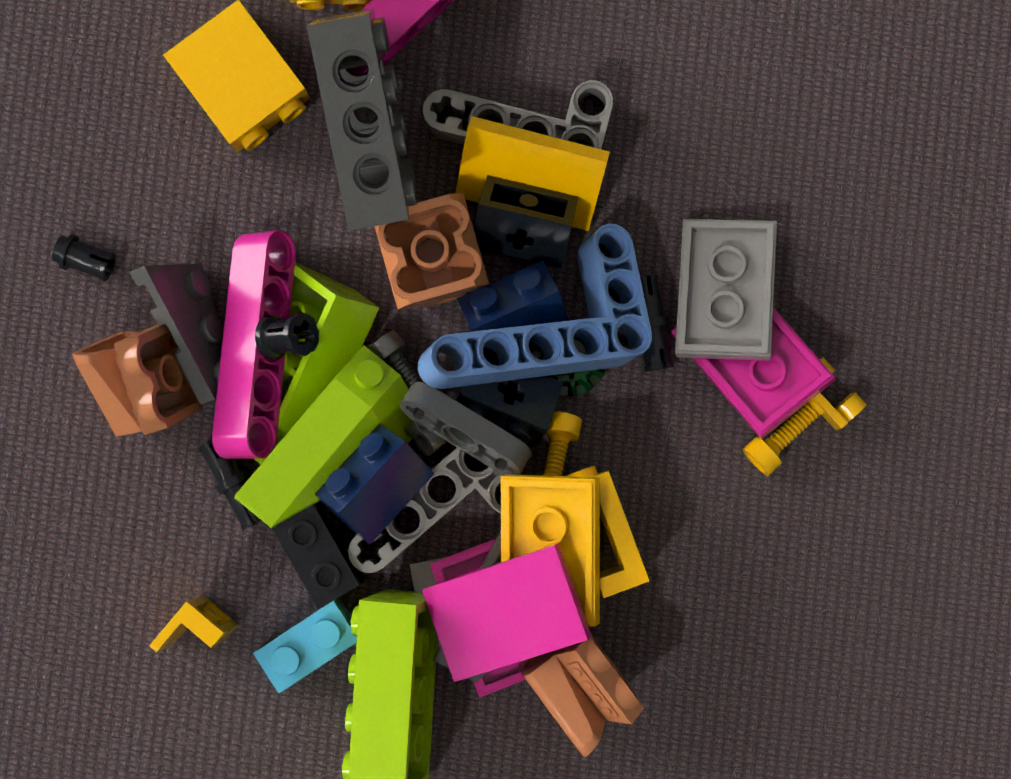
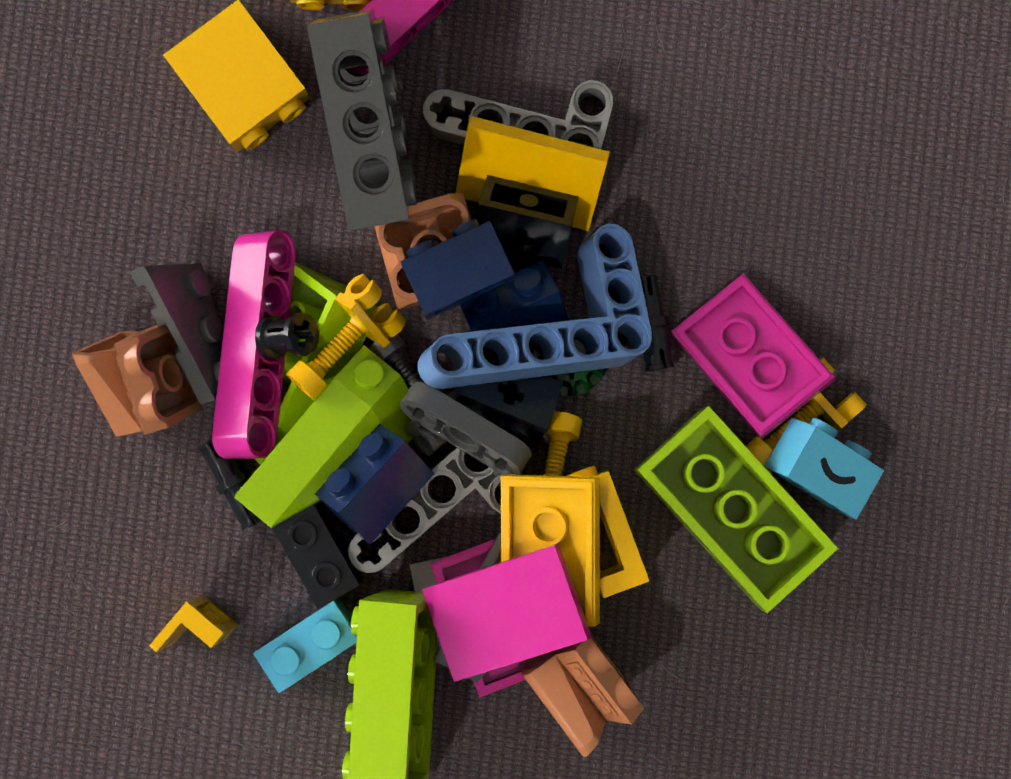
(83, 257): black pin -> none
(381, 326): none -> yellow bar
(457, 268): none -> dark blue brick
(726, 289): light grey tile -> none
(736, 509): none -> lime brick
(825, 467): none -> medium azure brick

